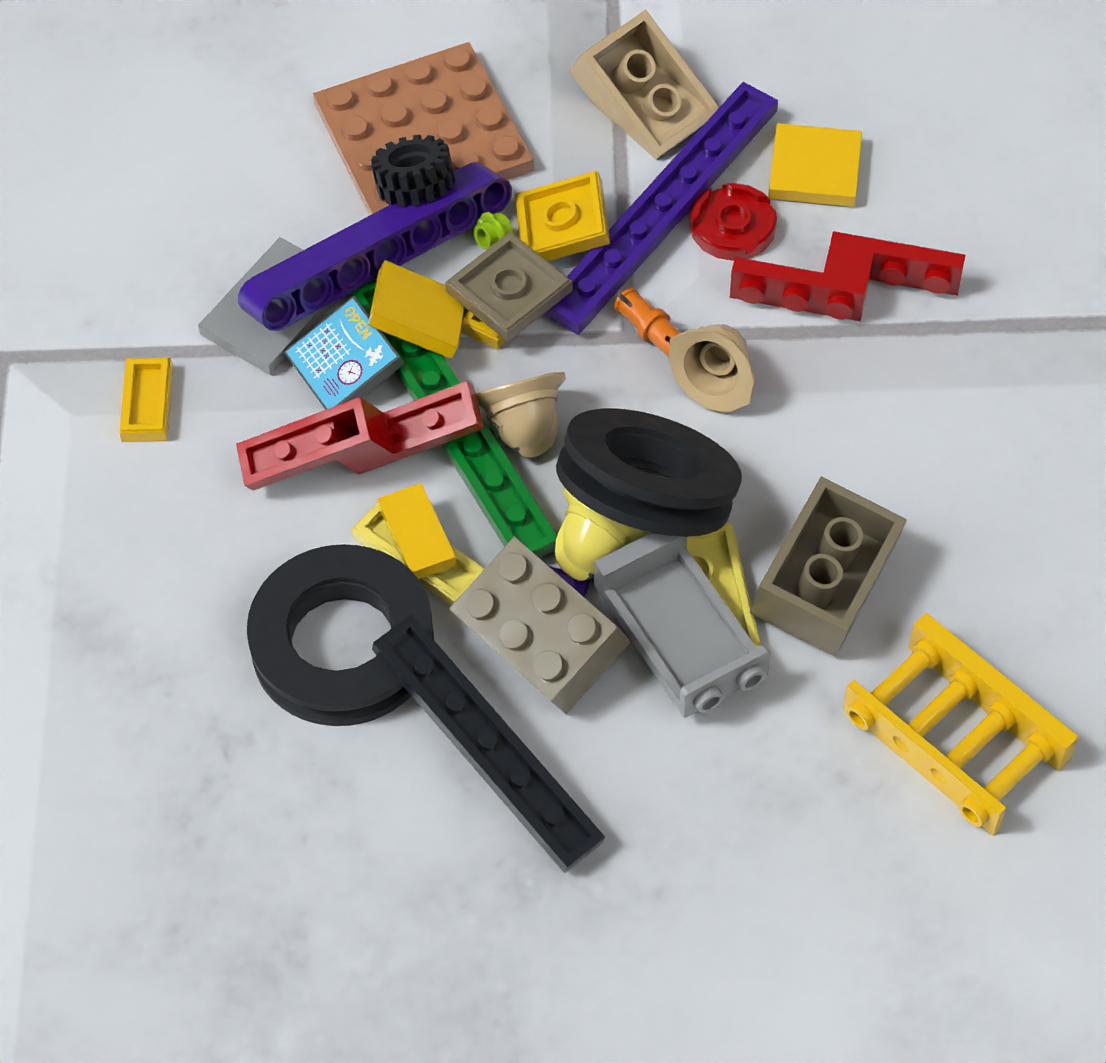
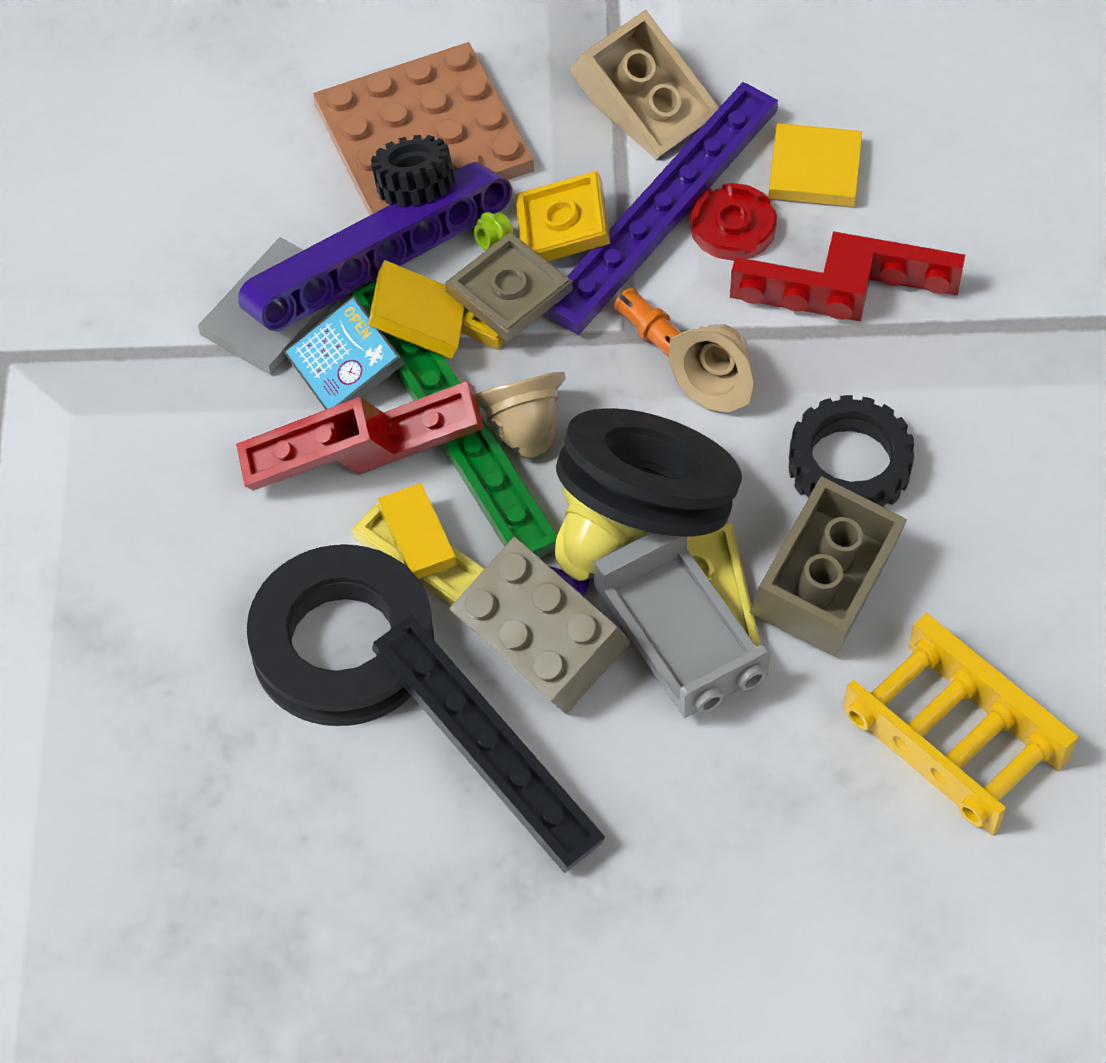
(146, 399): yellow tile -> none
(860, 417): none -> black tyre

